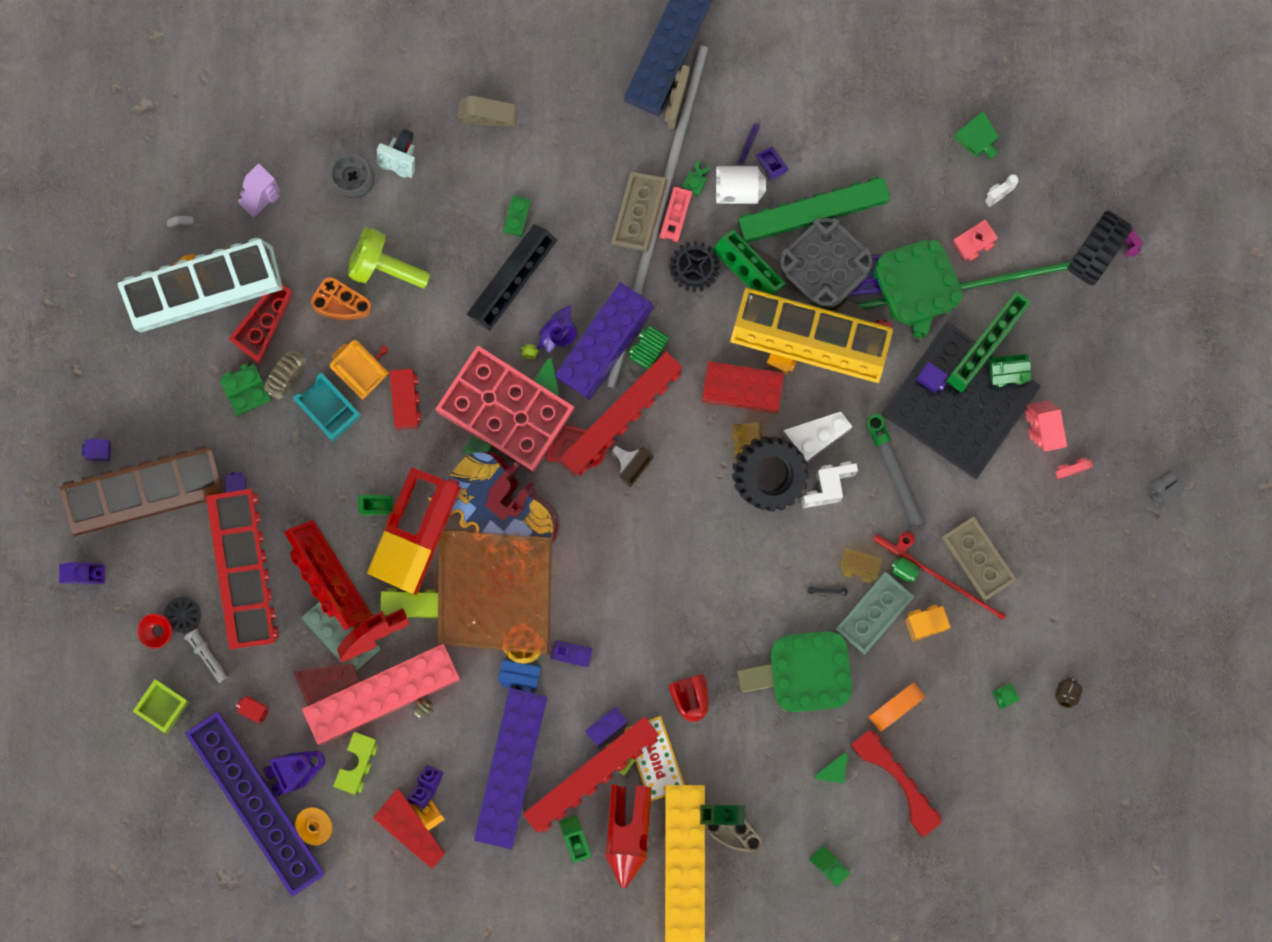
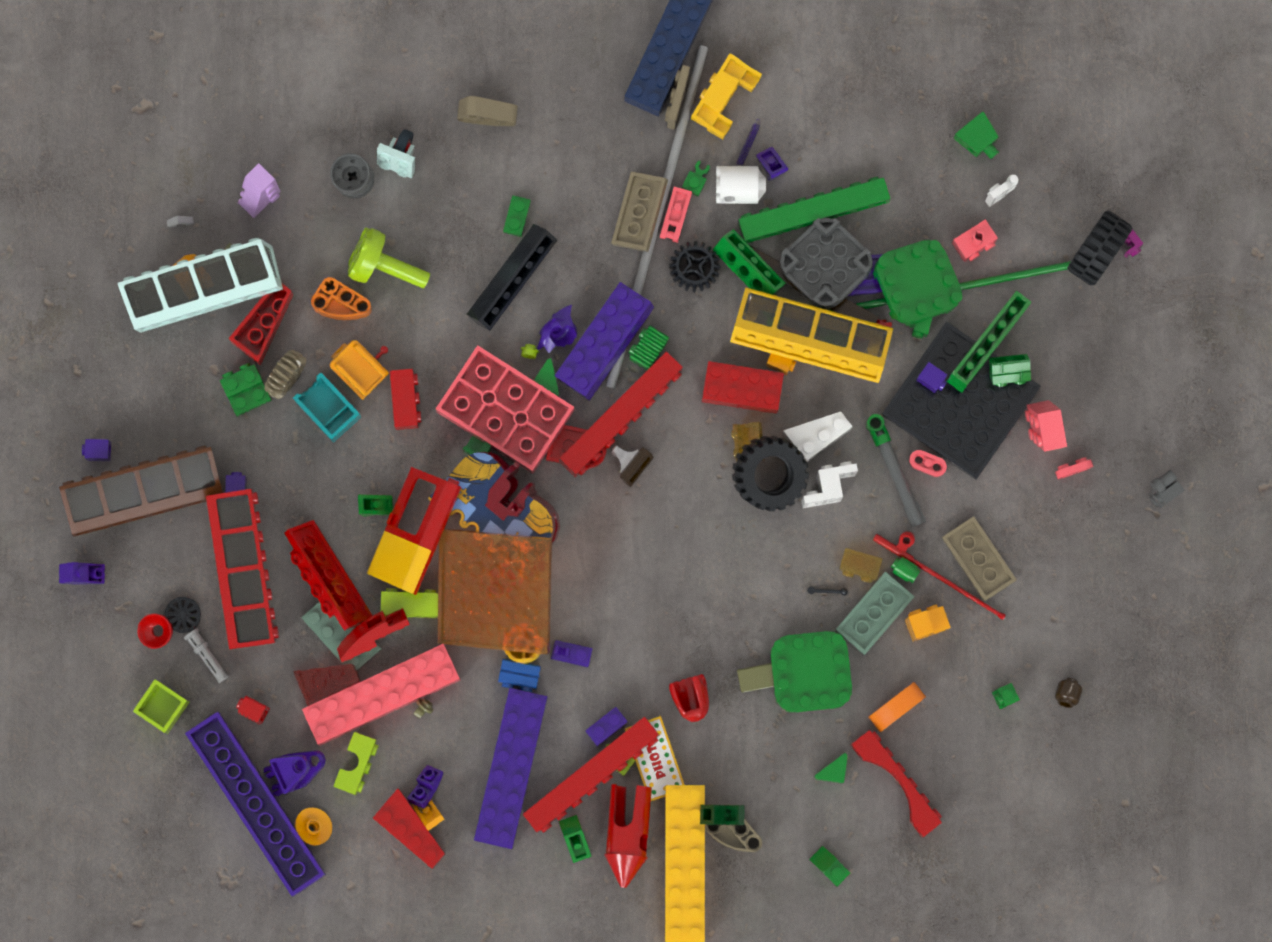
(719, 93): none -> yellow bracket
(928, 461): none -> coral plate

